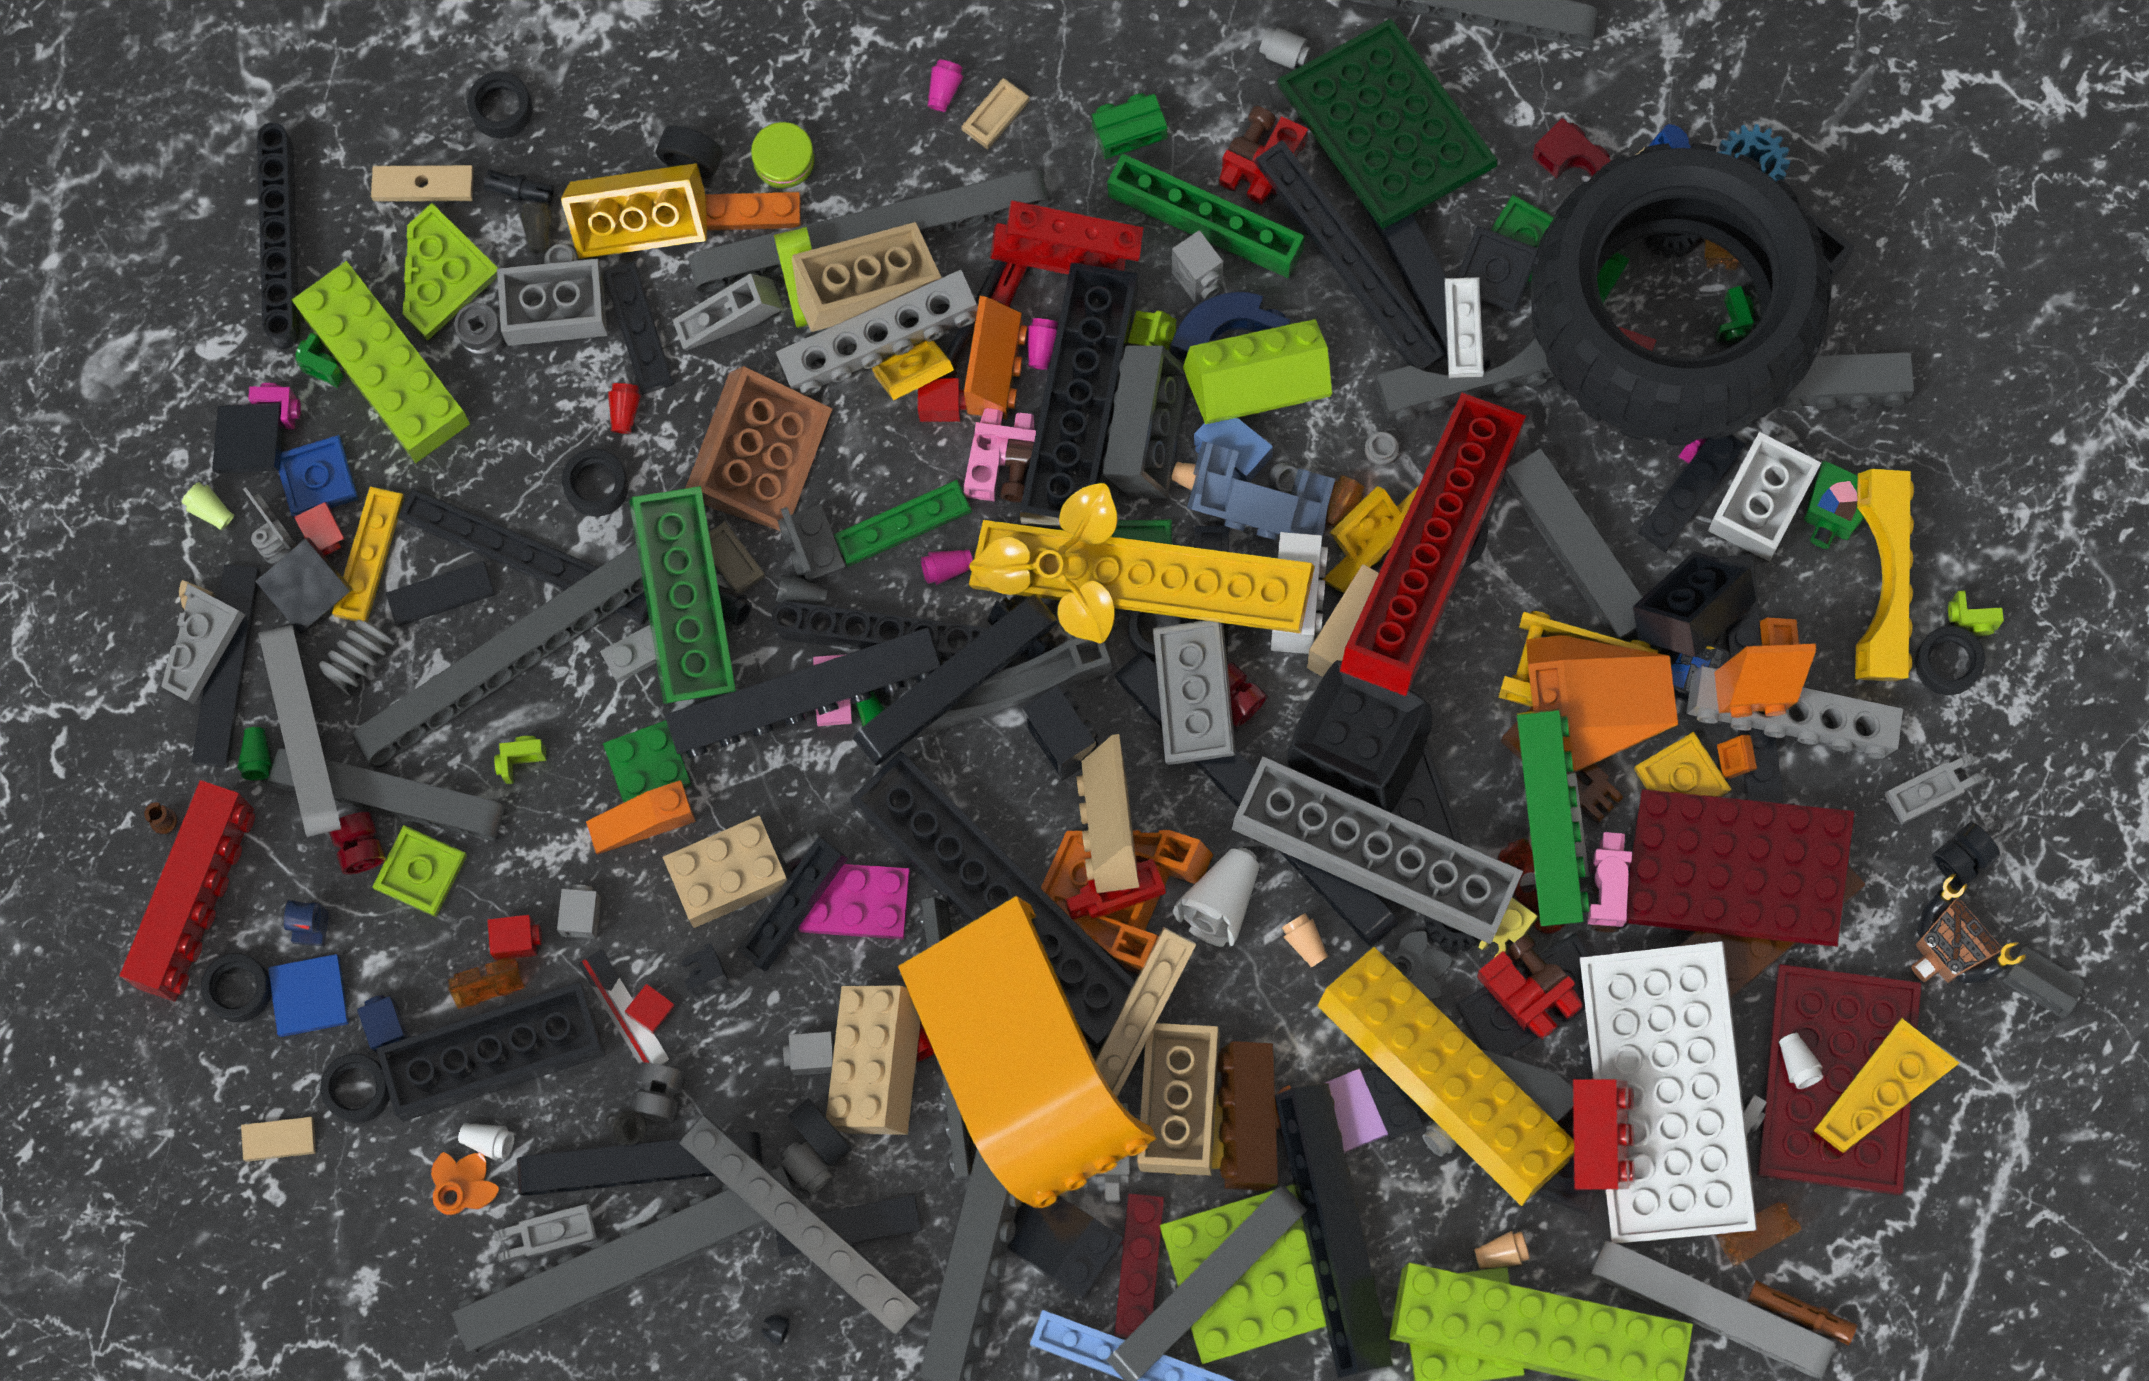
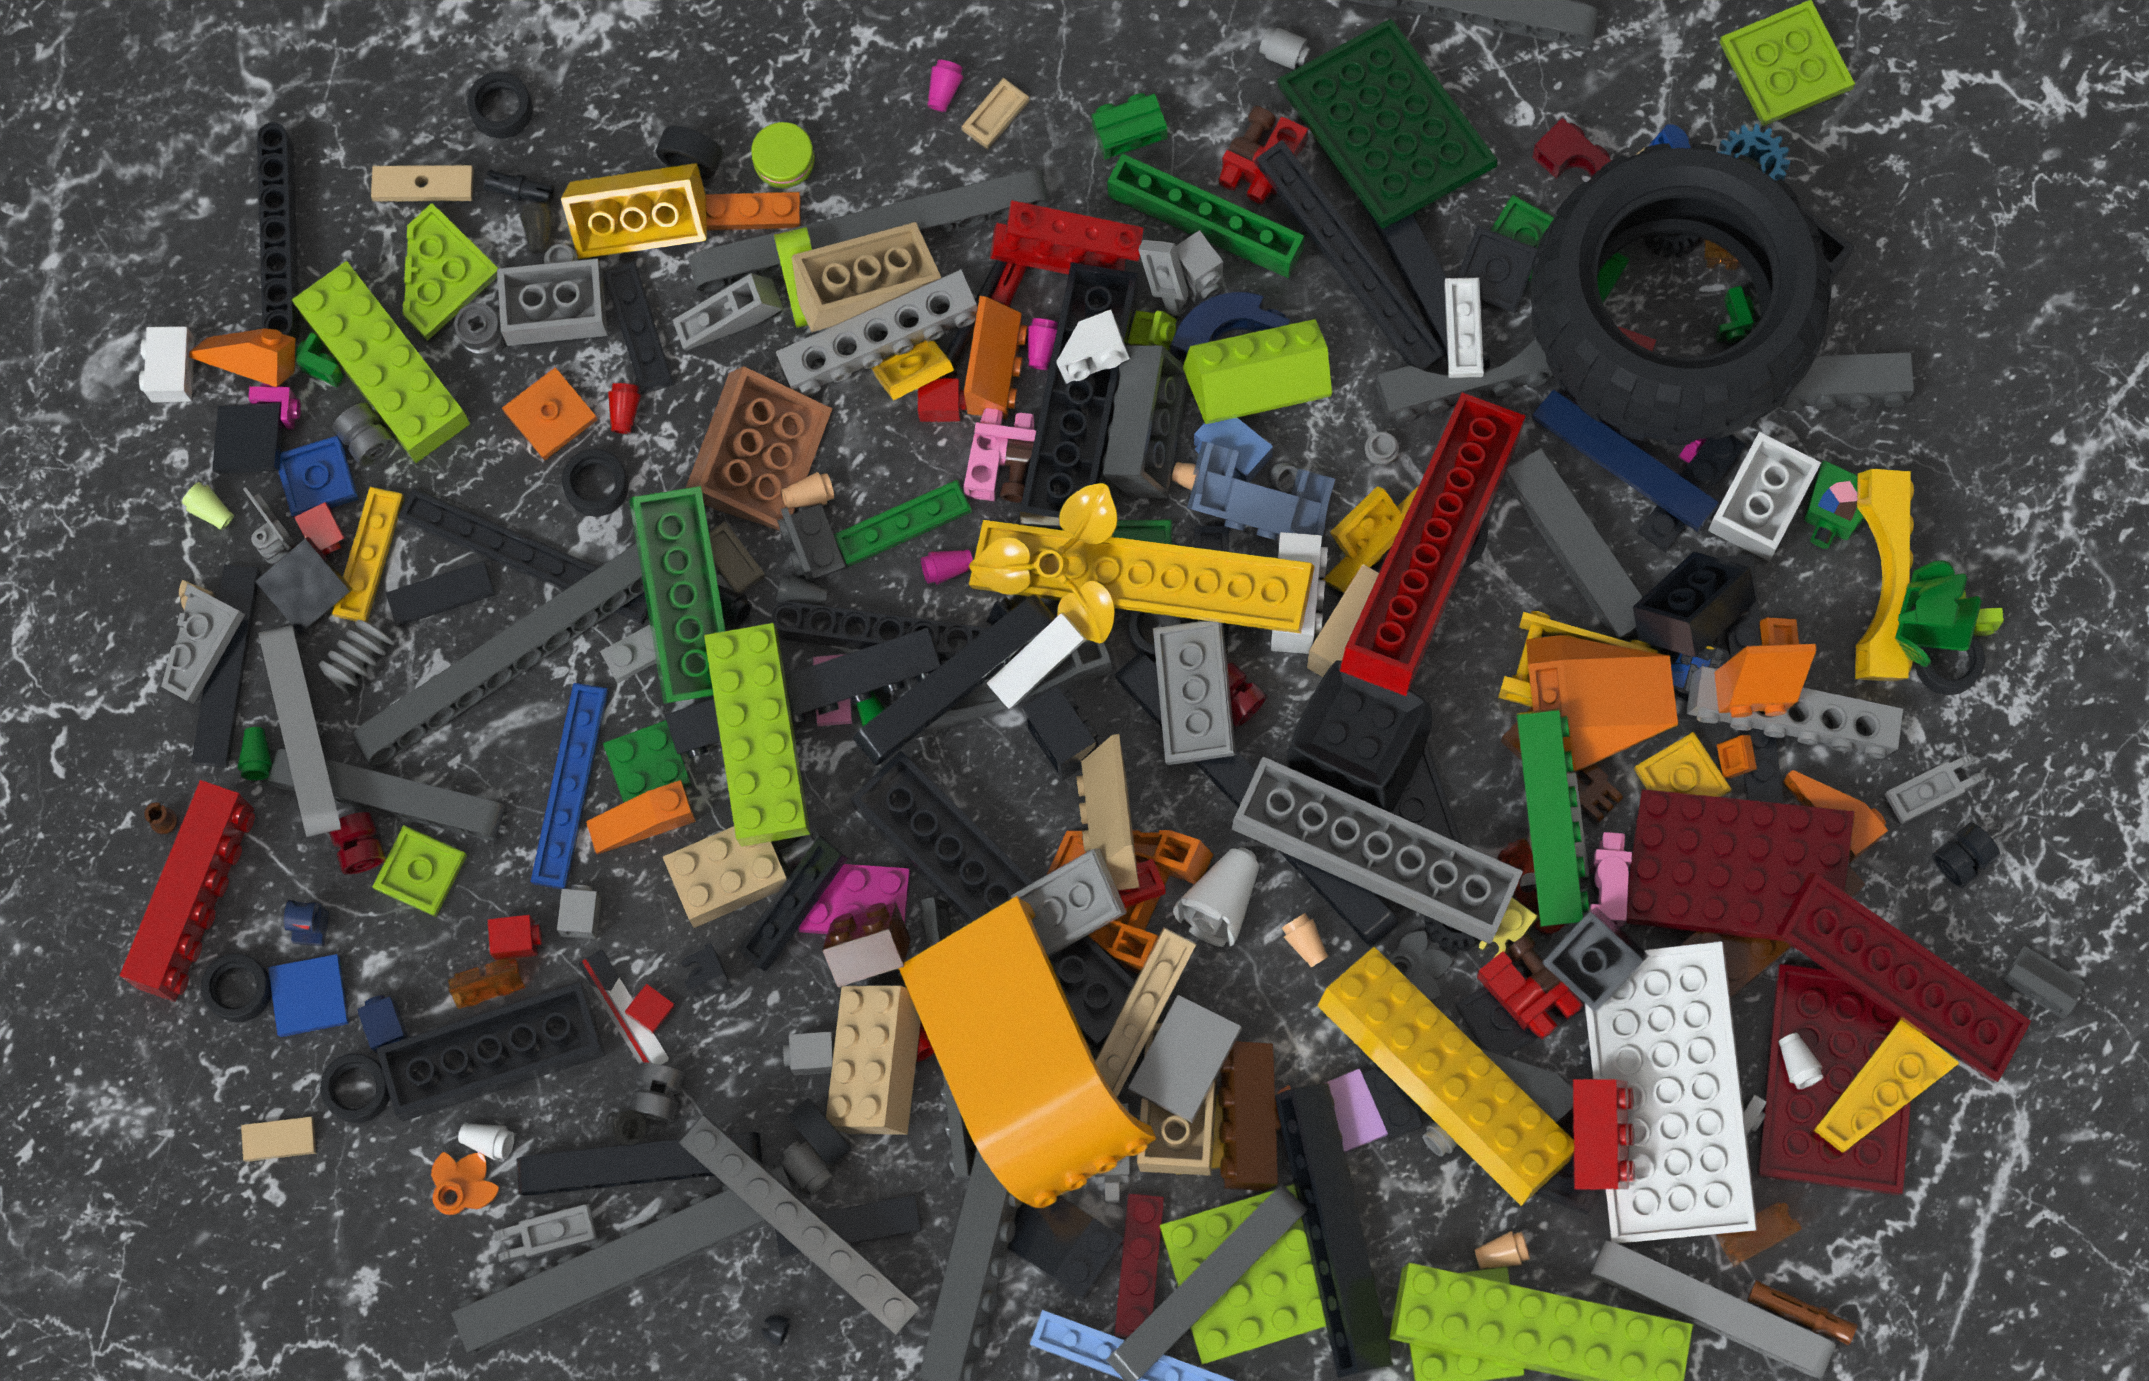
(167, 364): none -> white brick
(256, 354): none -> orange slope
(364, 435): none -> flat silver wheel
(523, 750): lime bracket -> none
(549, 413): none -> orange plate
(569, 786): none -> blue tile
(757, 735): none -> lime brick
(809, 491): none -> light nougat cone
(866, 943): none -> brick
(1036, 661): none -> white tile
(1073, 901): none -> light grey tile
(1092, 347): none -> white slope
(1164, 274): none -> light grey hinge
(1185, 1058): none -> light grey tile
(1343, 499): clear orange cone -> none
(1595, 959): none -> black brick
(1626, 461): none -> dark blue tile
(1787, 63): none -> lime plate
(1868, 823): none -> orange slope
(1903, 977): none -> dark red plate
(1938, 615): none -> green piece
(1957, 942): torso -> none

